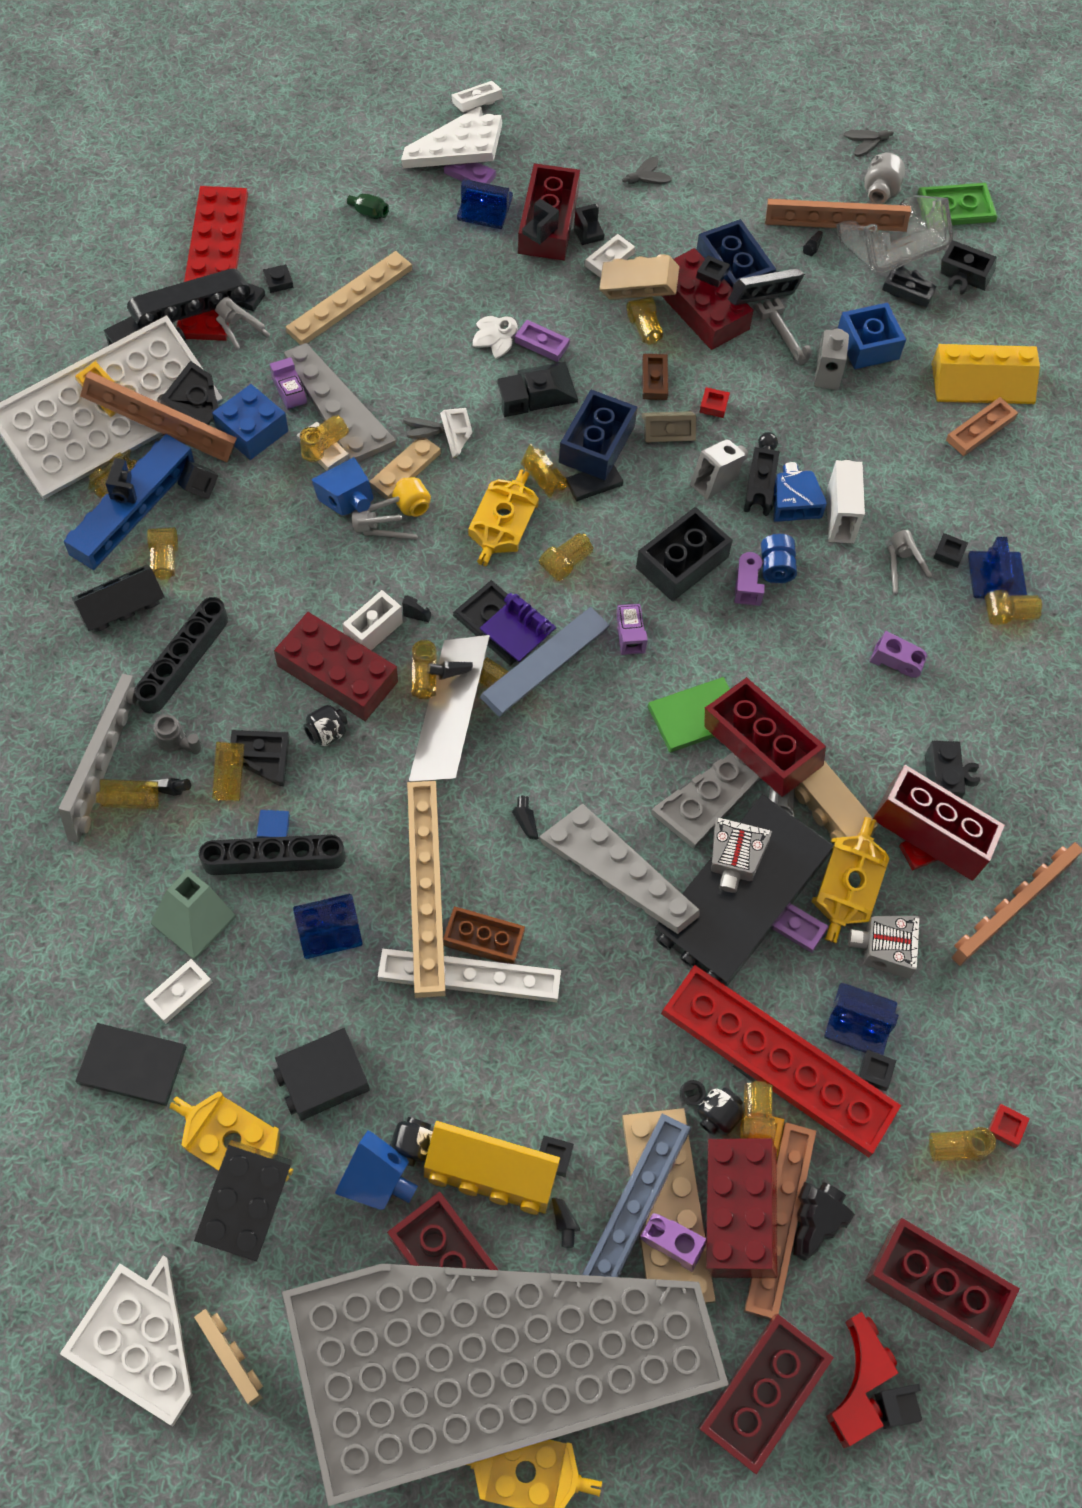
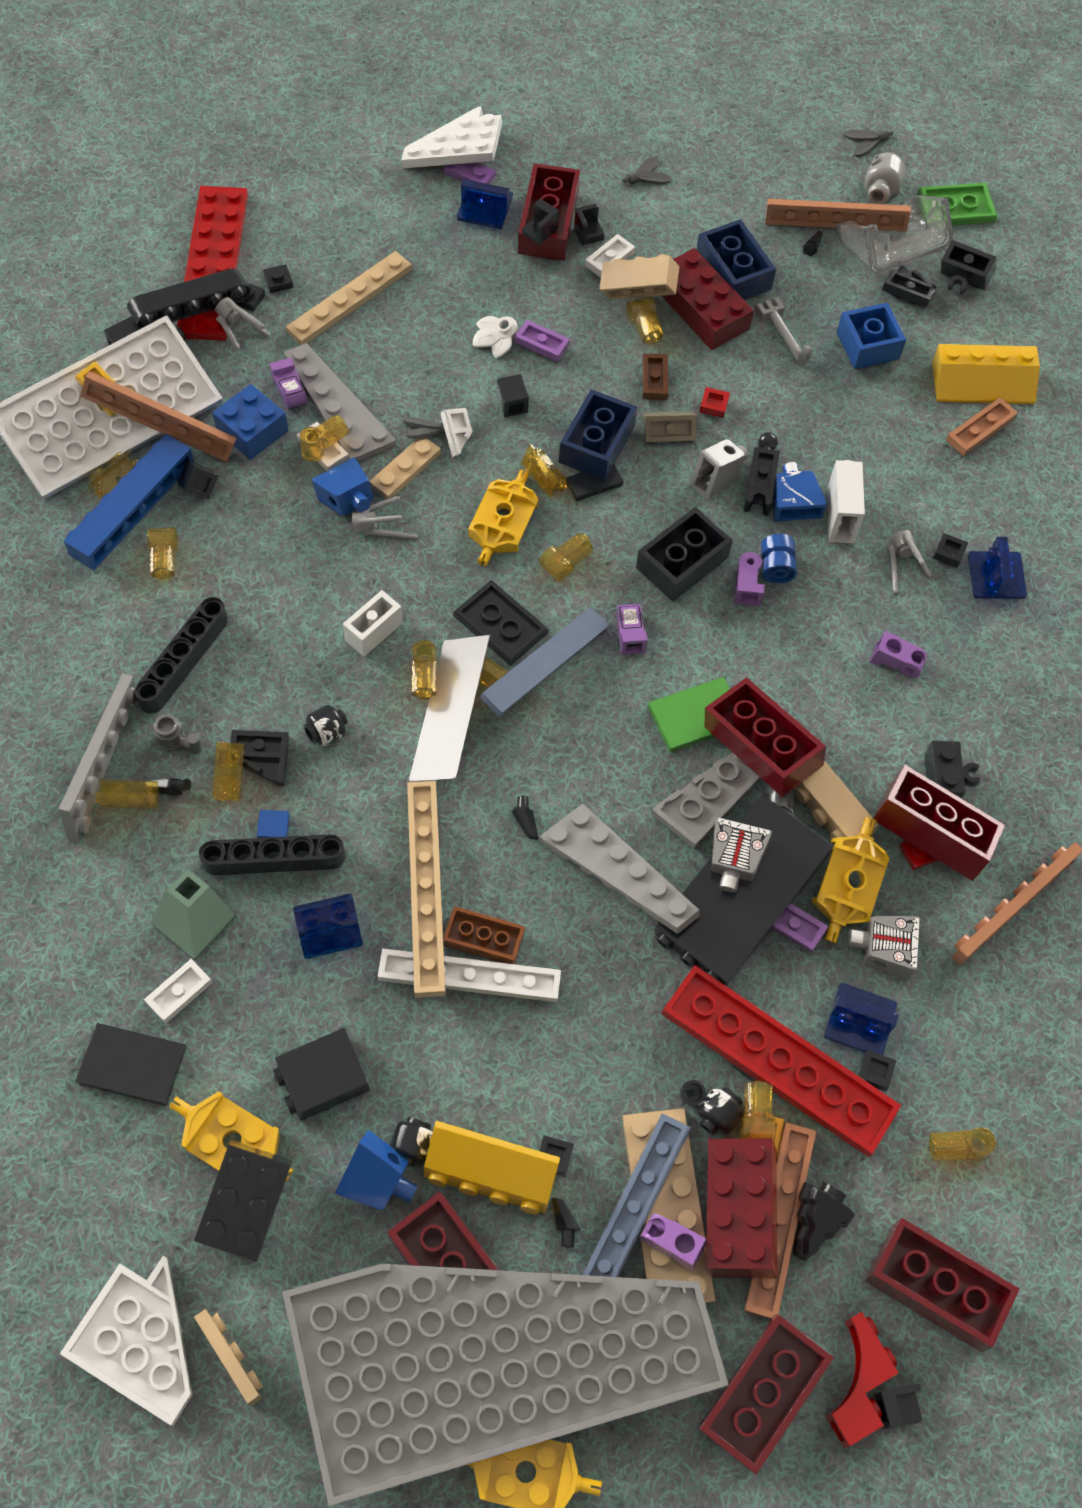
(118, 598): black brick -> none
(119, 483): black bracket -> none
(192, 394): black plate -> none
(336, 666): dark red brick -> none
(369, 205): dark green plant -> none
(413, 496): yellow head -> none
(415, 611): black tile -> none
(449, 669): black bar -> none
(477, 96): white plate -> none
(517, 627): dark purple hinge -> none
(548, 386): black slope -> none
(712, 271): black plate -> none
(765, 286): black plate -> none
(831, 349): light grey torso -> none
(1004, 608): clear yellow piece -> none
(1008, 1125): red plate -> none

